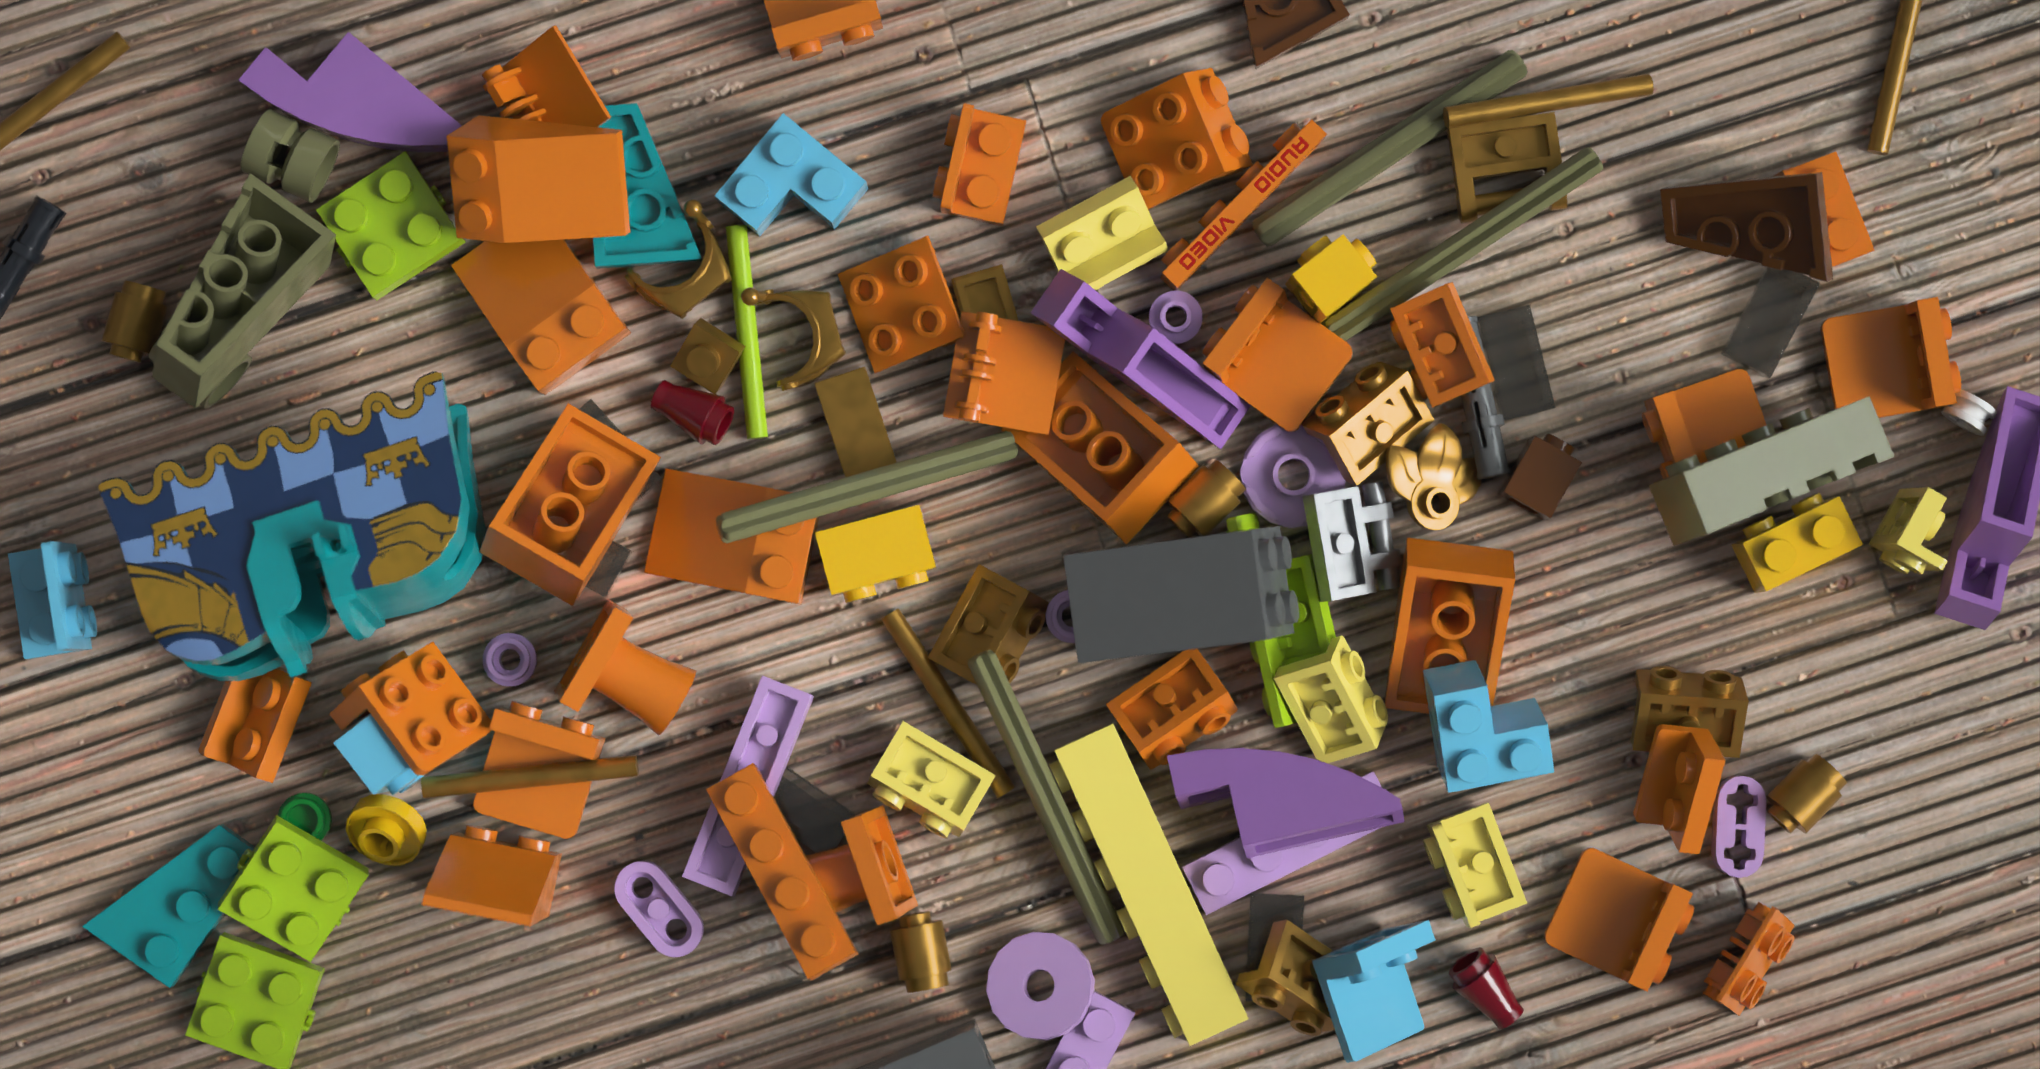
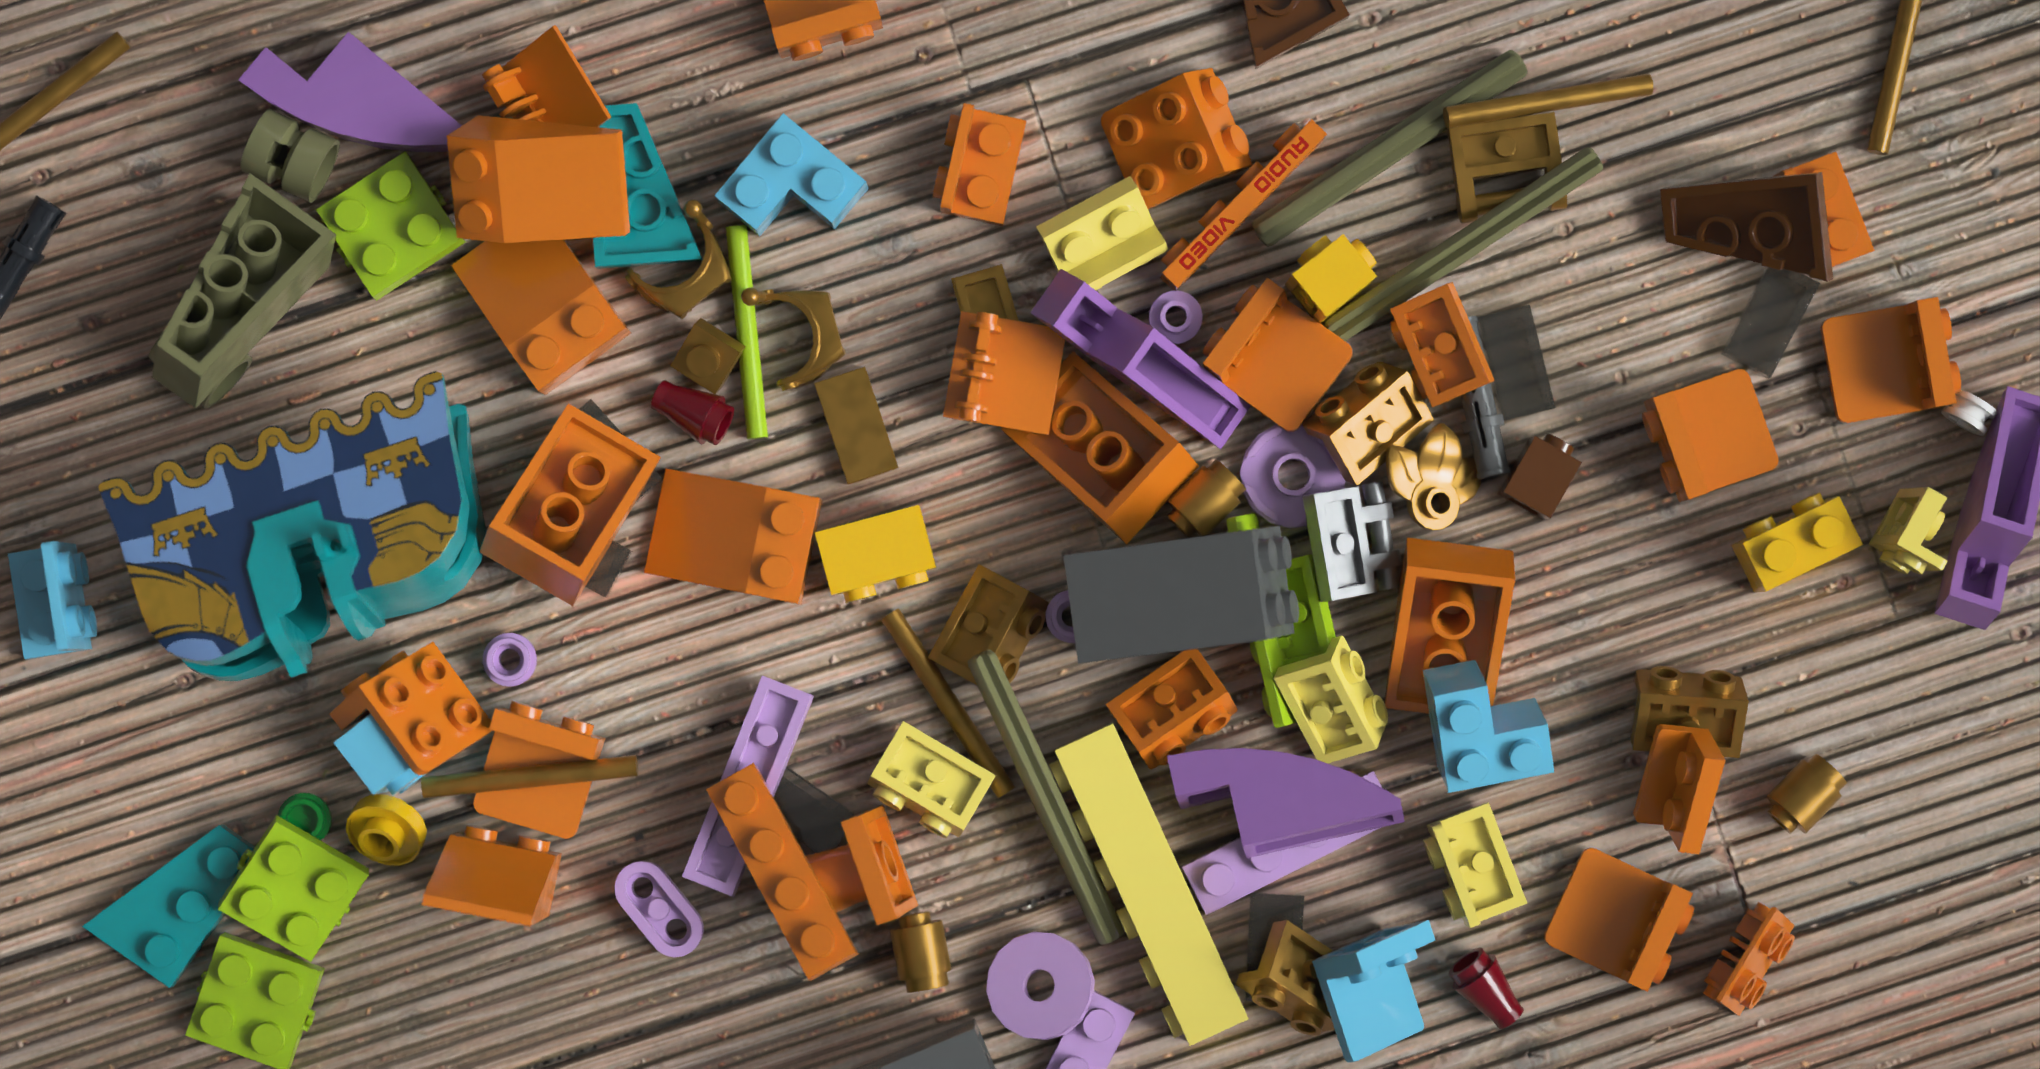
(135, 321): pearl gold brick -> none
(255, 722): orange bracket -> none
(624, 673): orange plant -> none
(866, 487): olive axle -> none
(901, 304): orange hinge -> none
(1751, 828): lavender beam -> none
(1768, 468): wedge -> none

